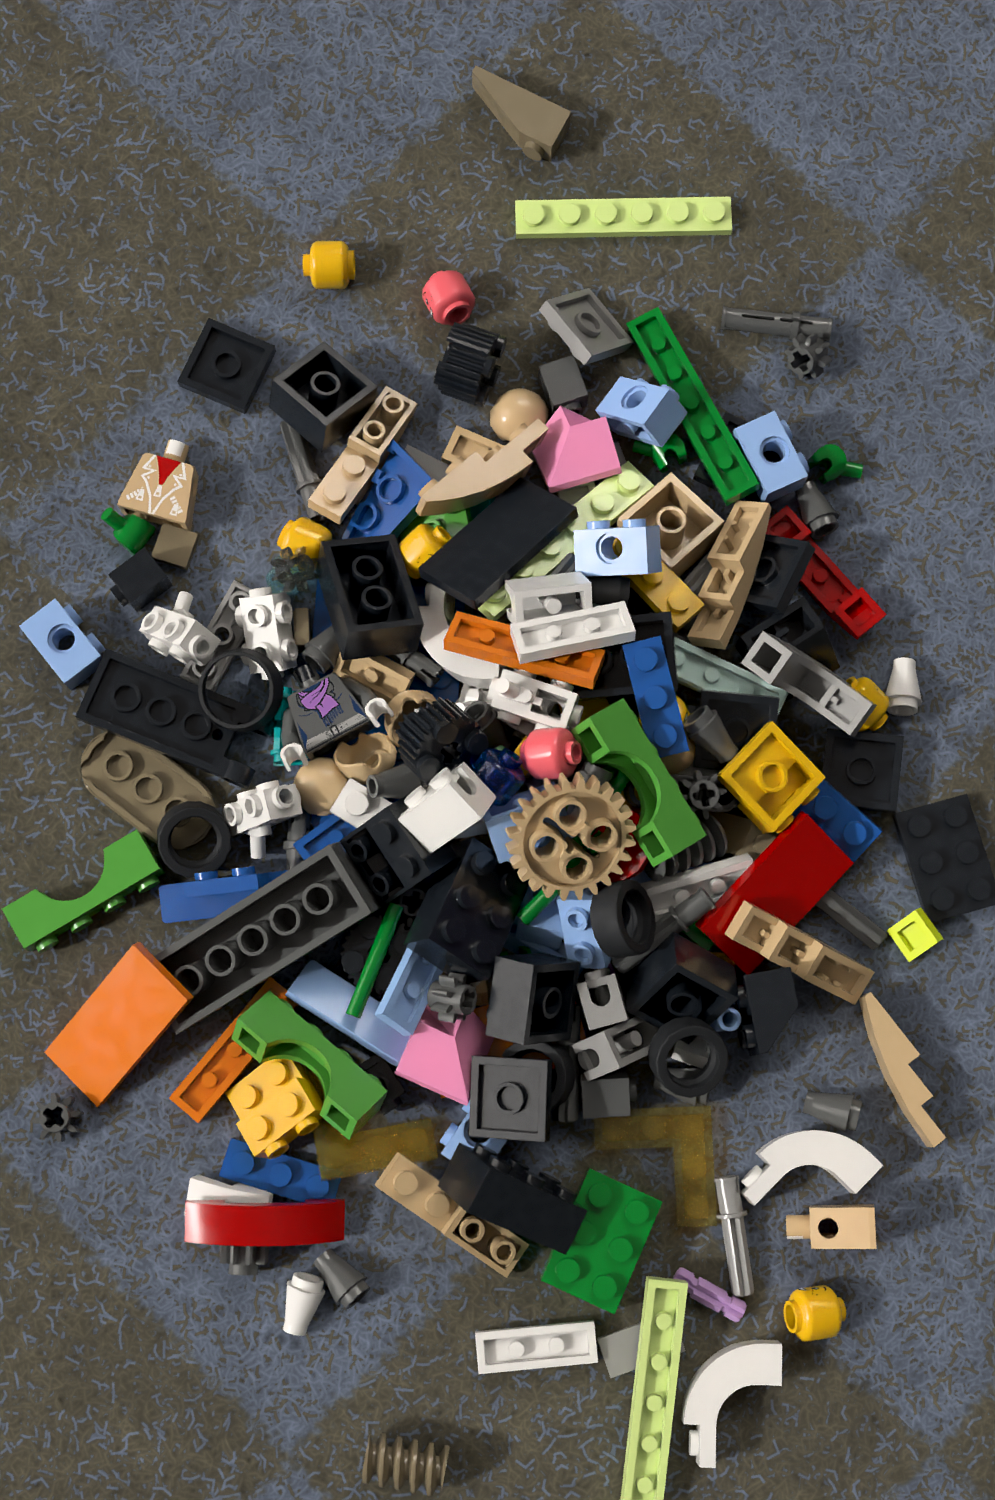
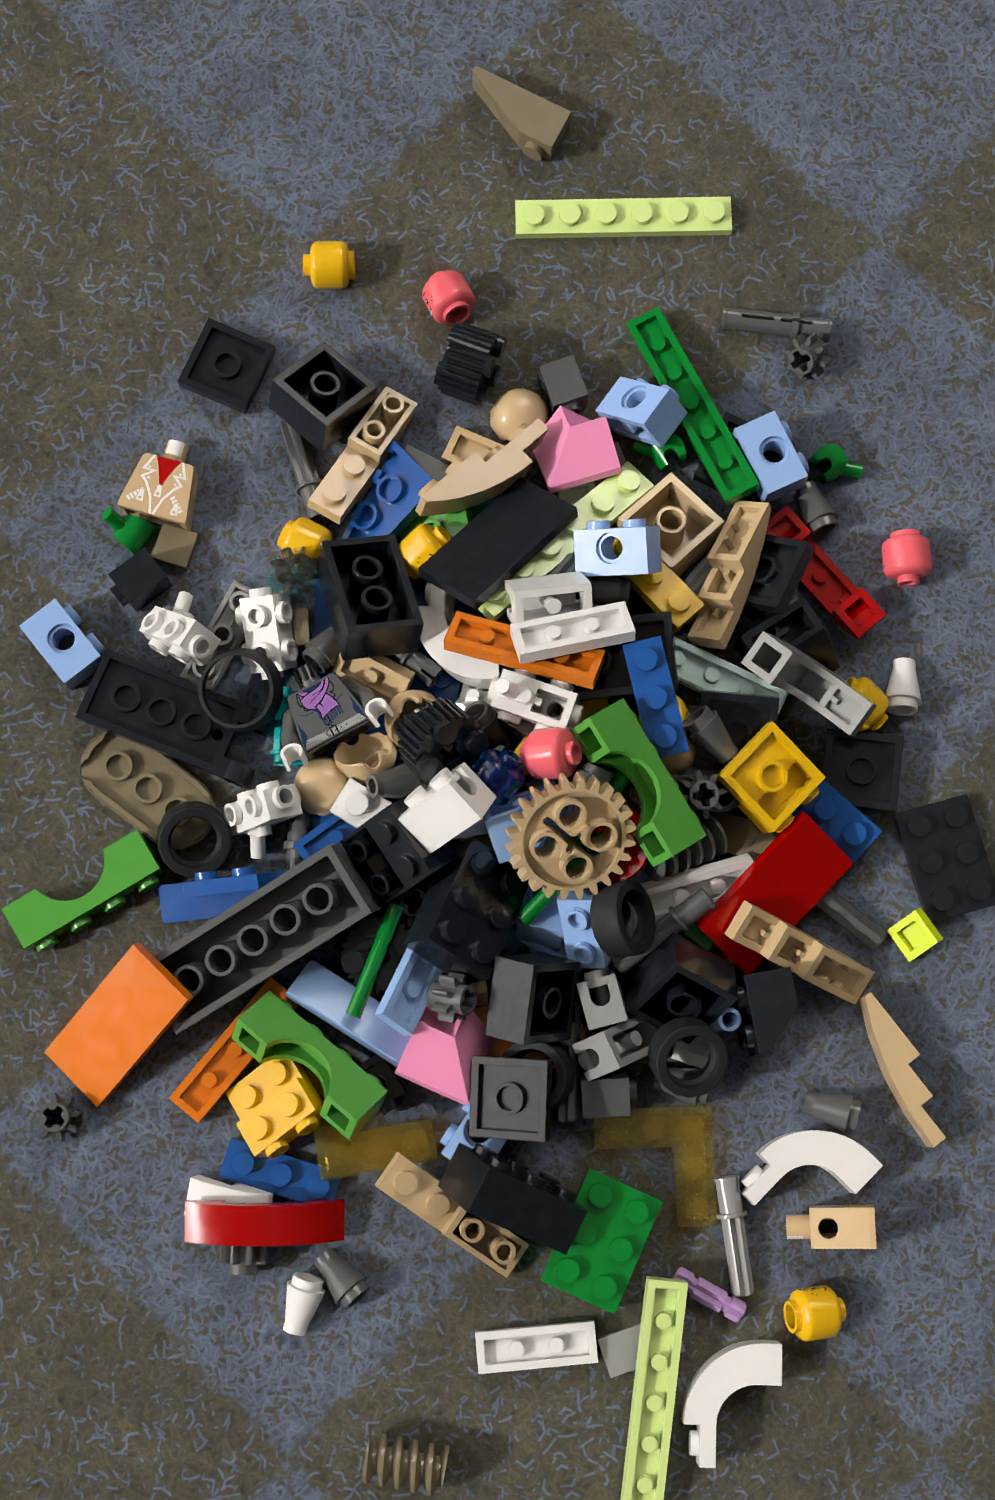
(585, 326): light grey plate -> none
(906, 557): none -> coral head

